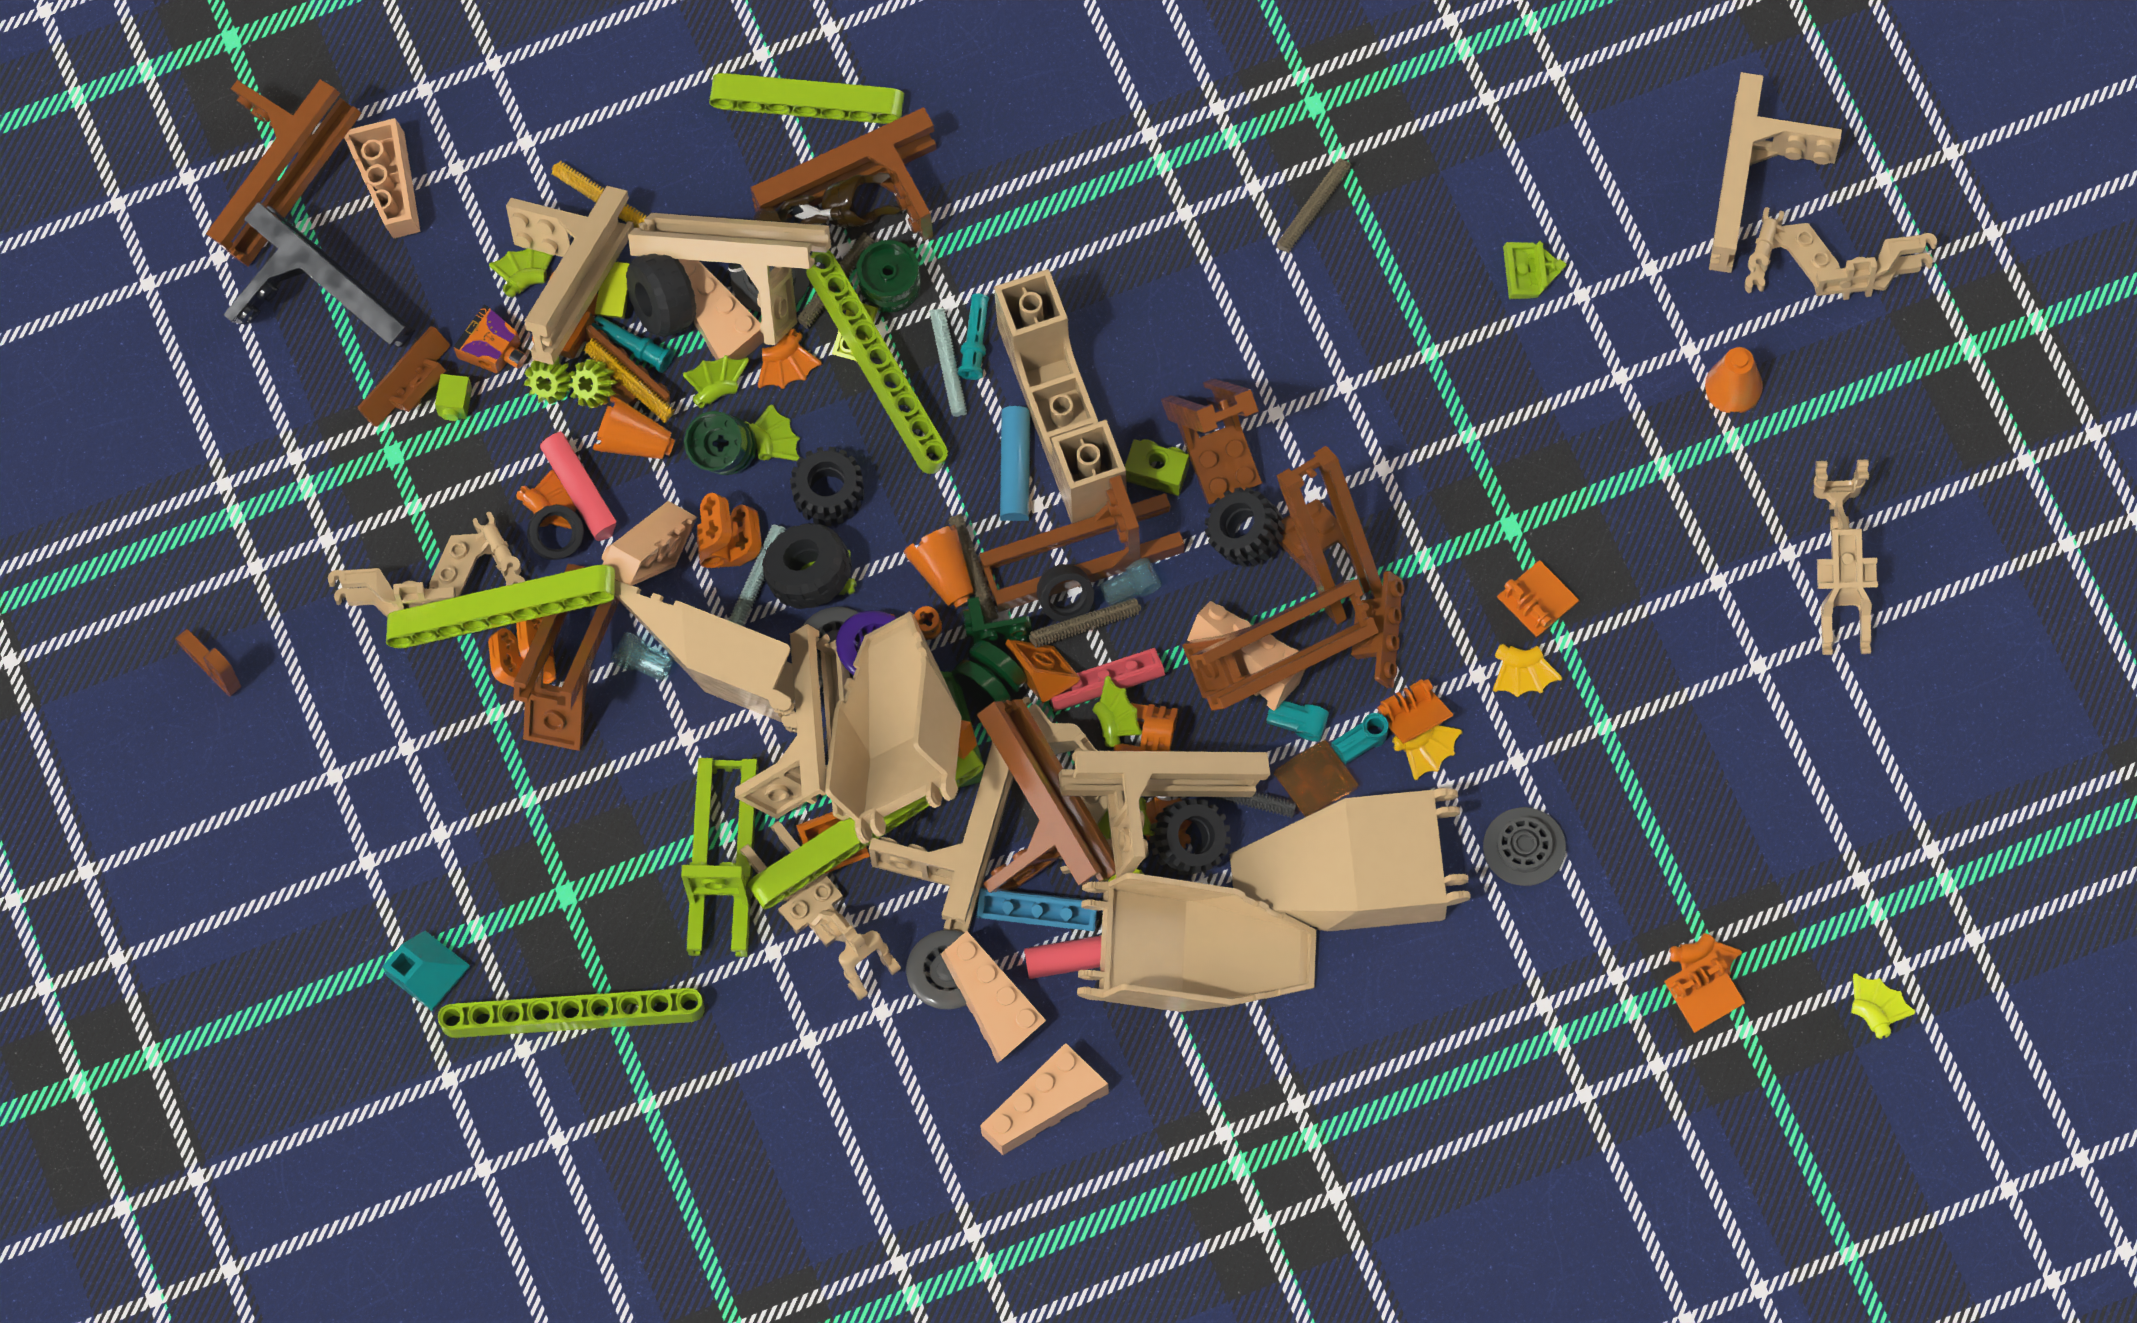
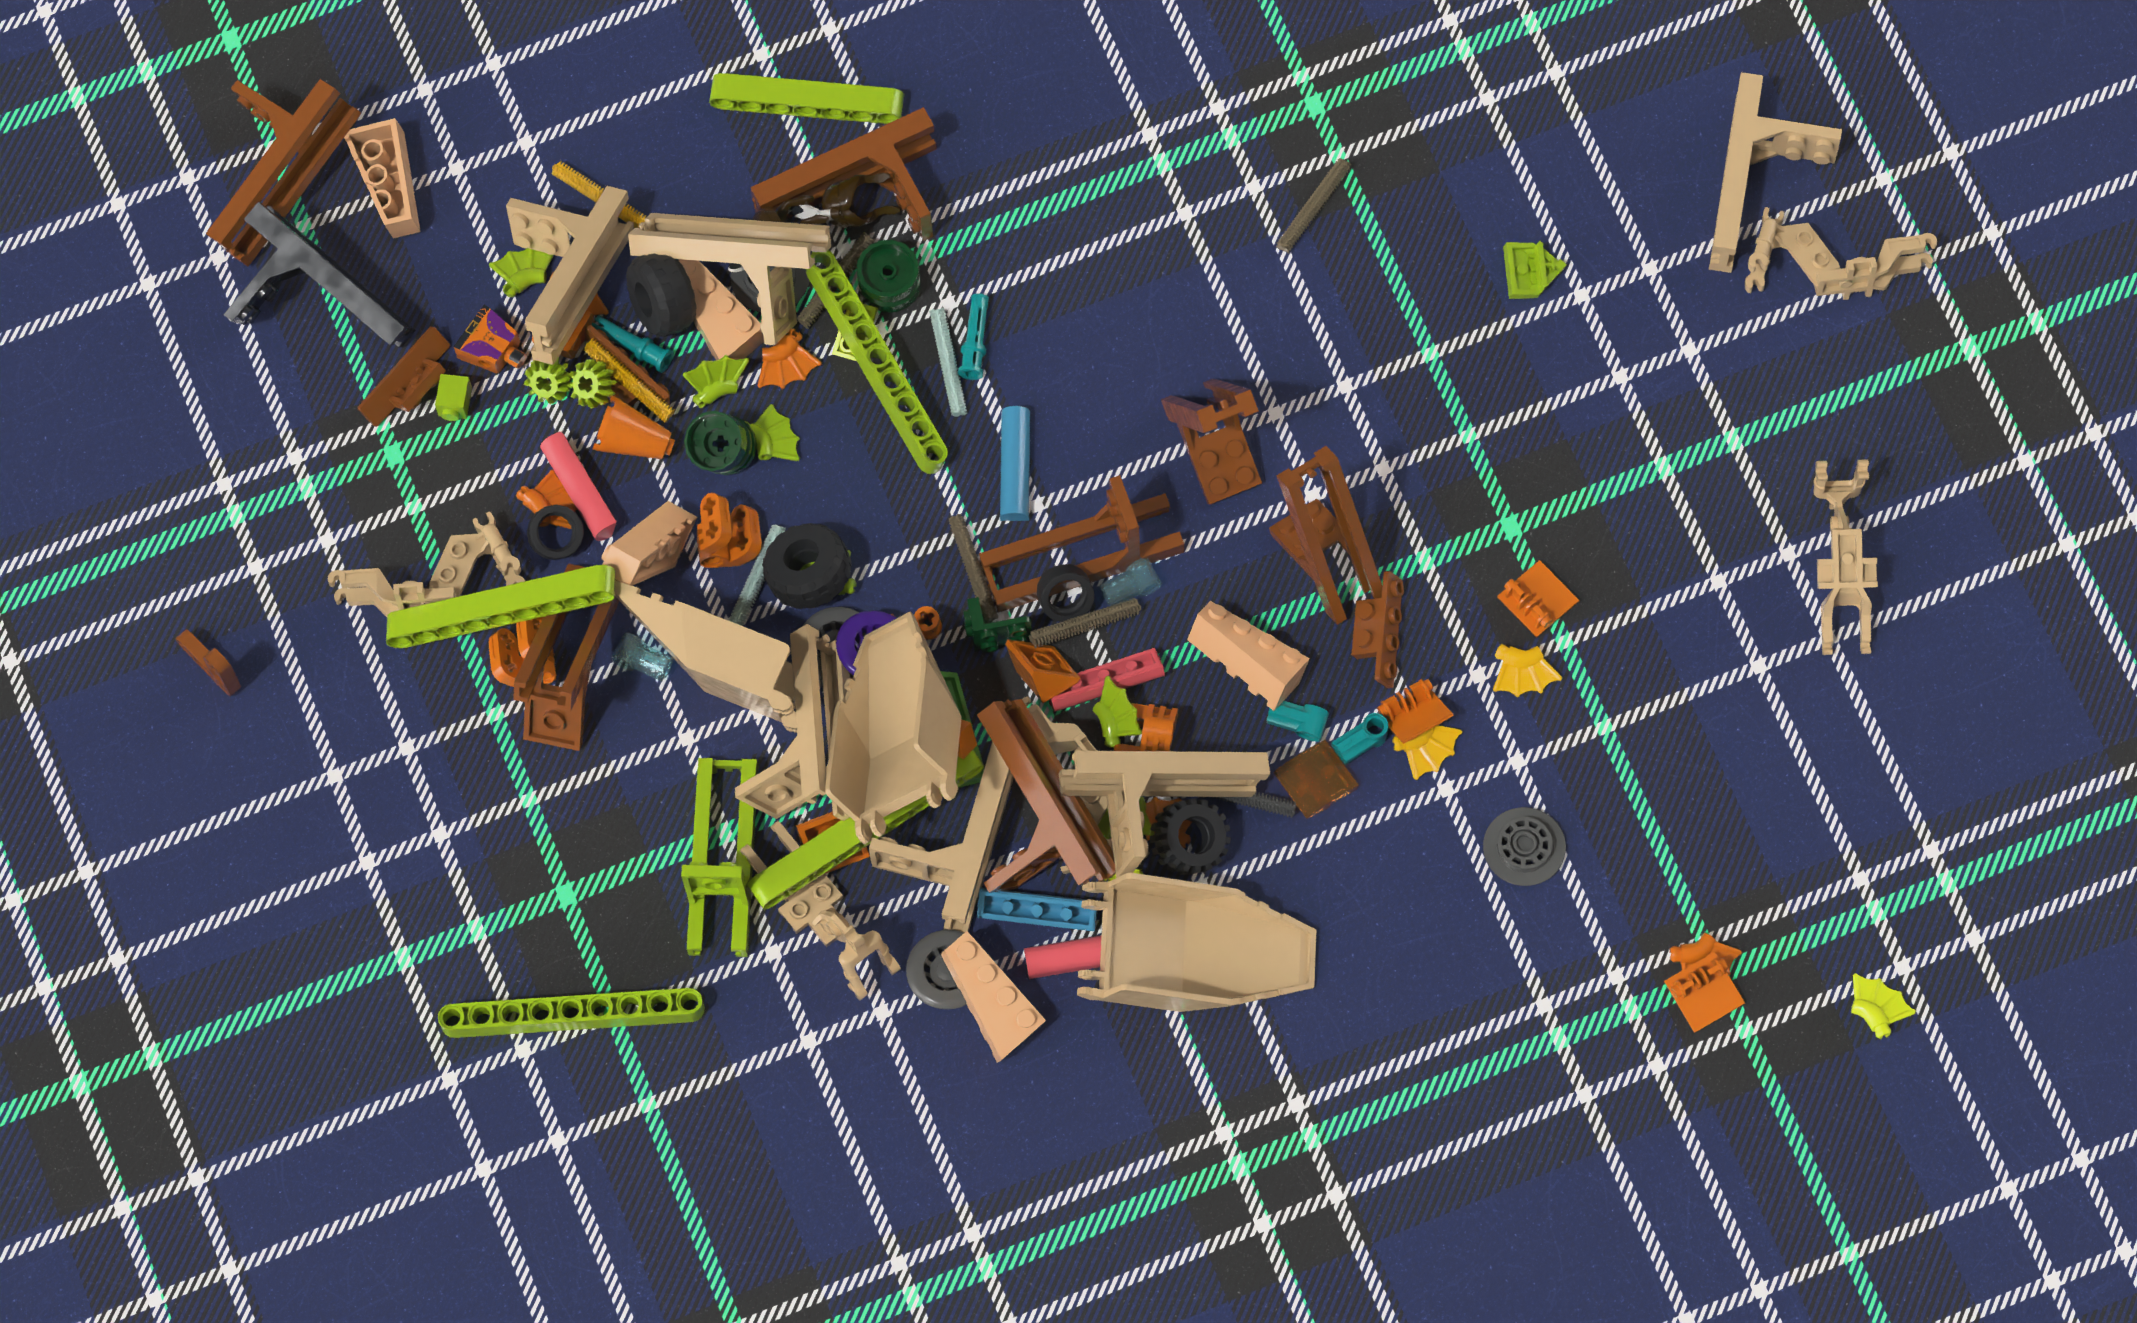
(425, 969): teal slope -> none
(613, 293): neon yellow slope -> none
(823, 465): black tyre -> none
(943, 565): orange cone -> none
(988, 674): dark green wheel -> none
(1041, 355): tan arch -> none
(1049, 1095): light nougat wedge -> none
(1166, 479): lime brick -> none
(1217, 669): dark orange piece -> none
(1230, 513): black tyre -> none
(1356, 863): tan windscreen -> none
(1734, 382): orange cone -> none

